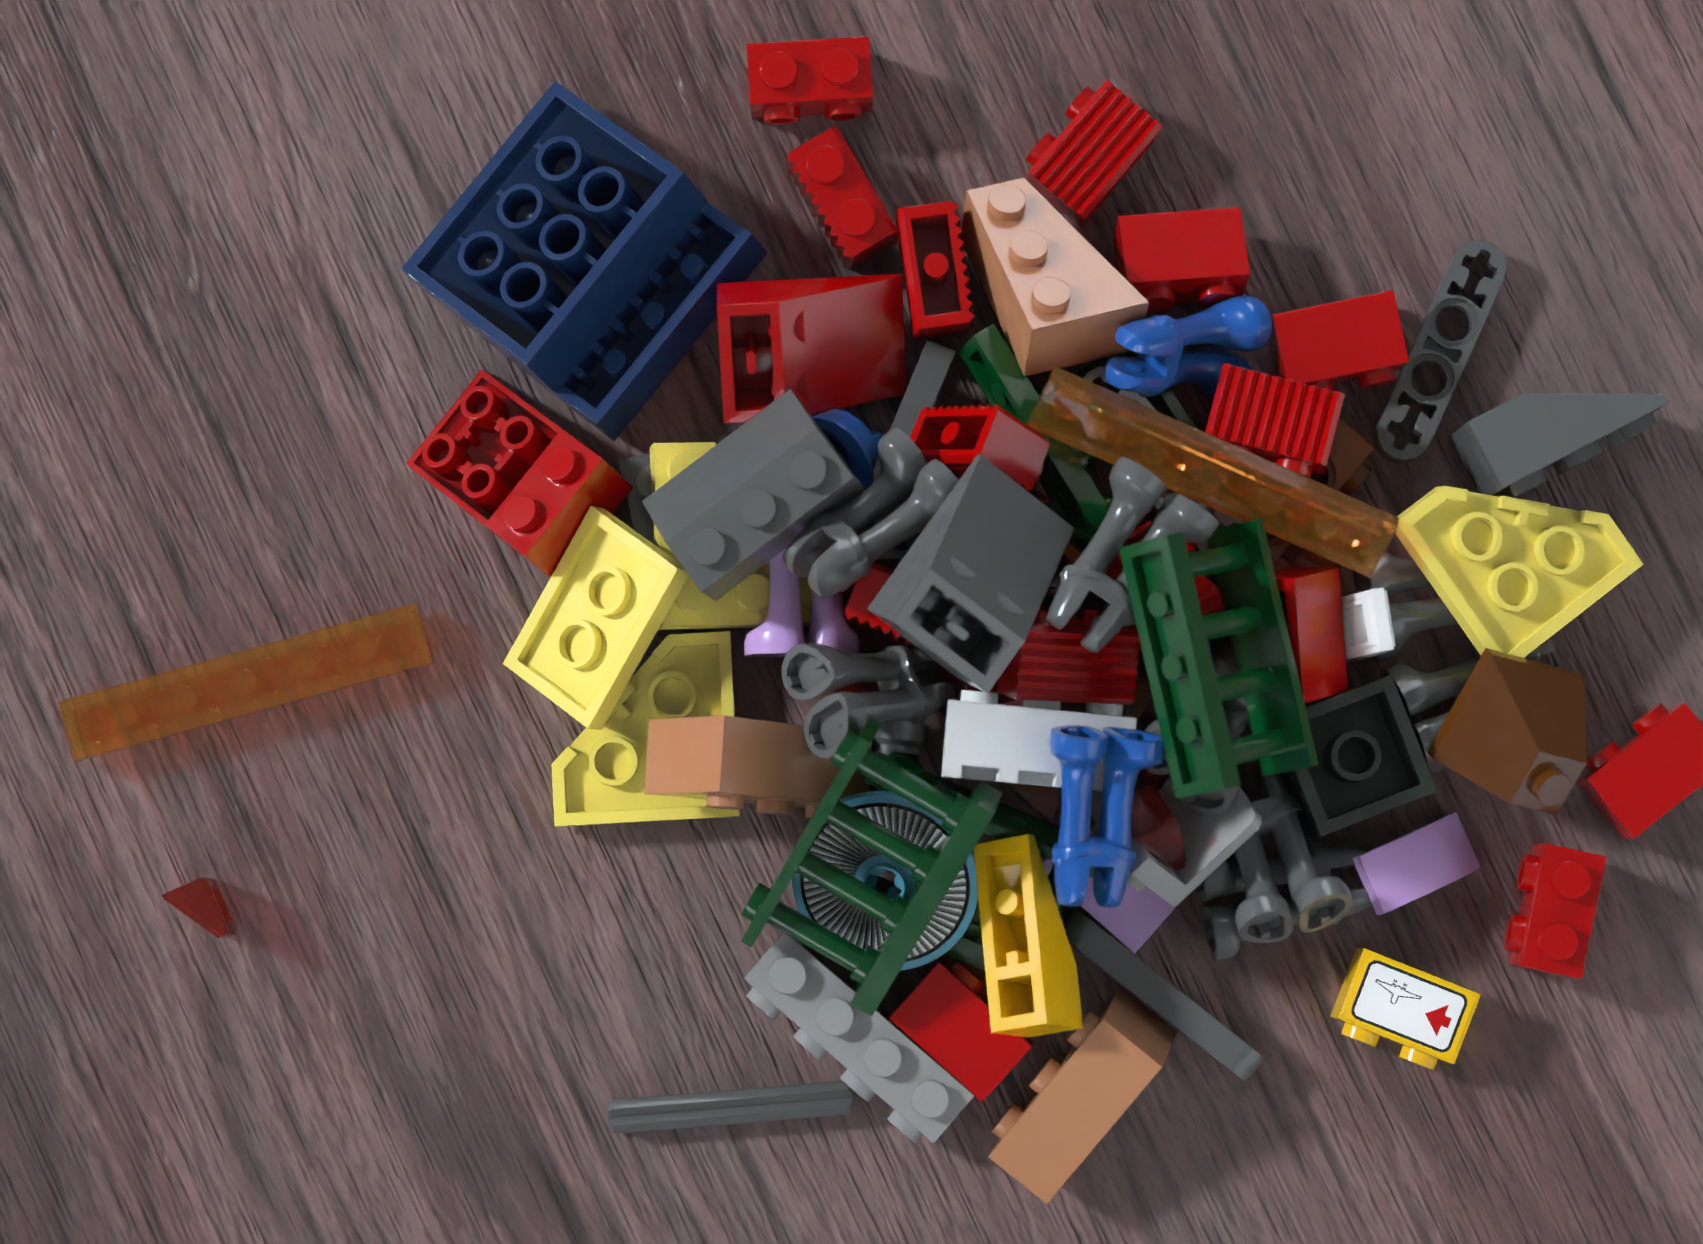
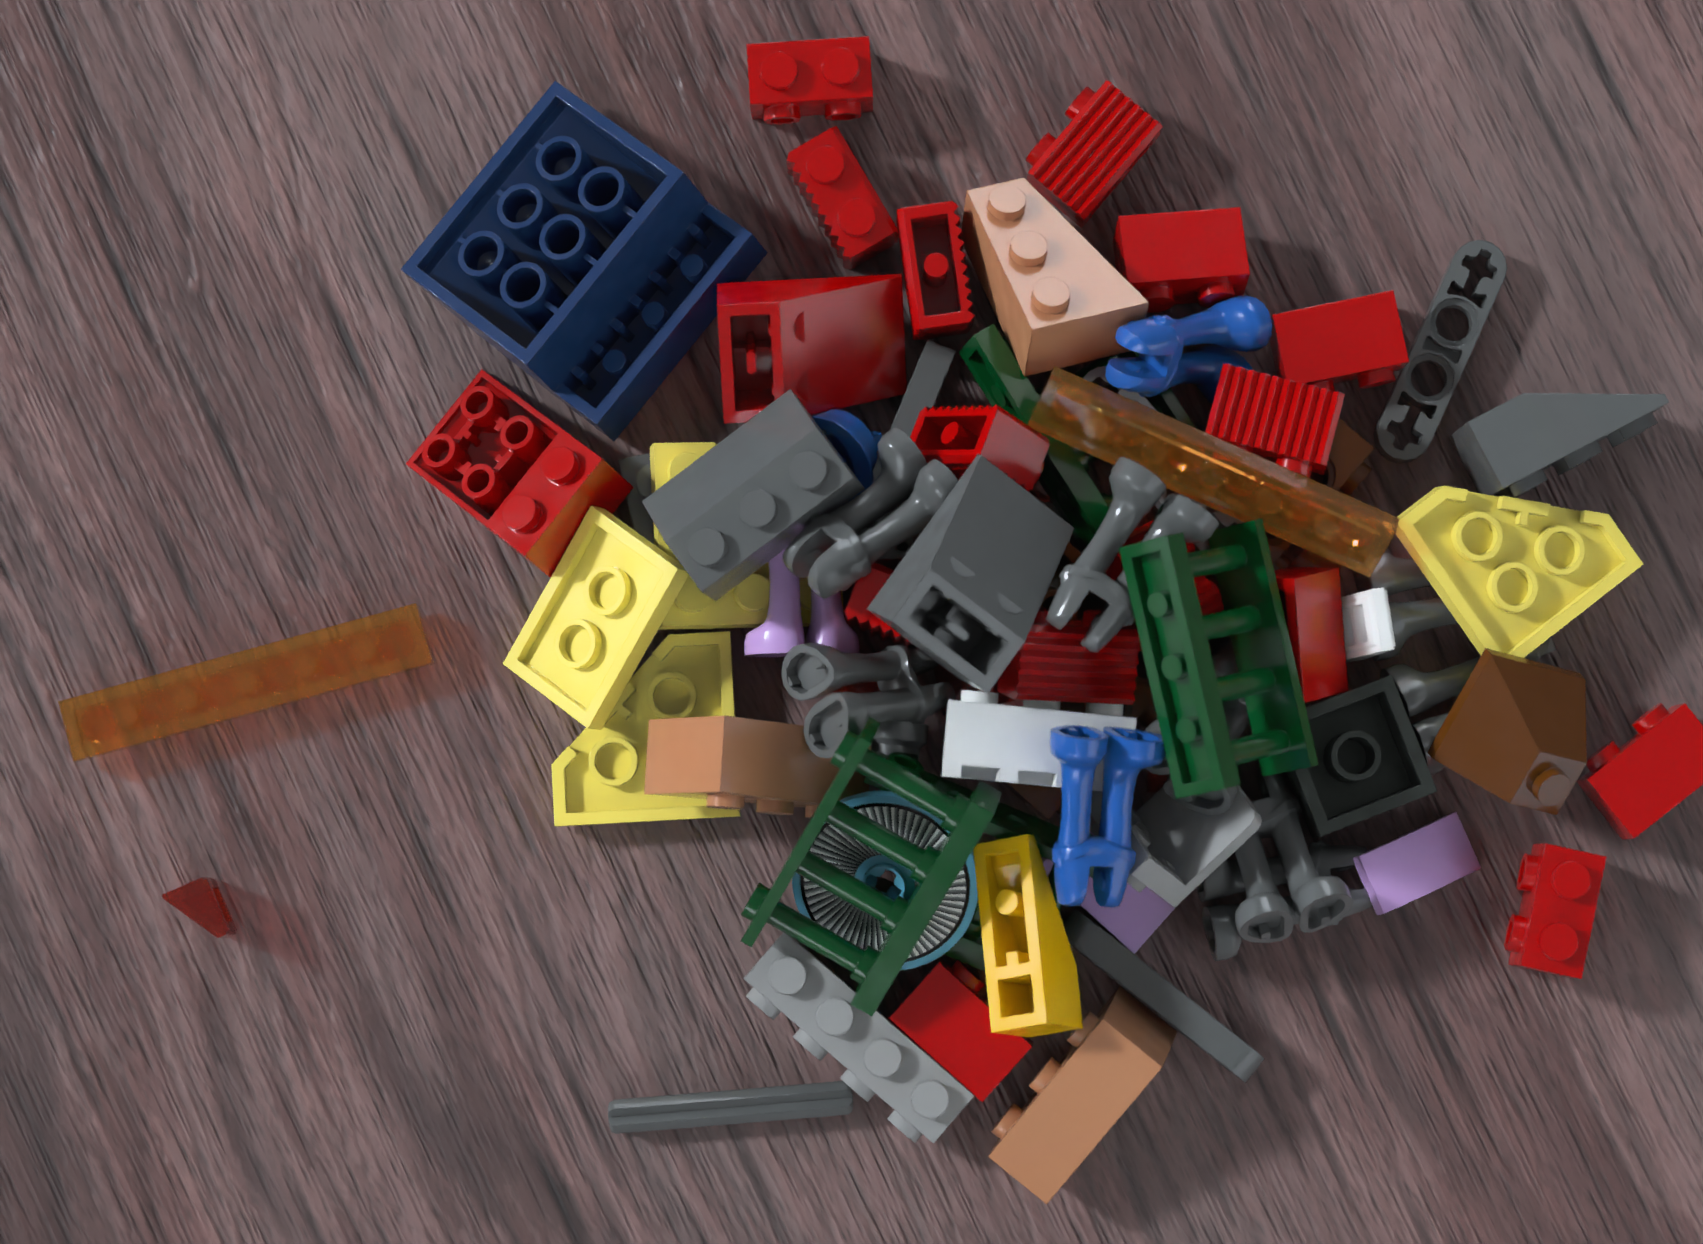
(1157, 827): clear red slope -> none
(1404, 1007): brick -> none

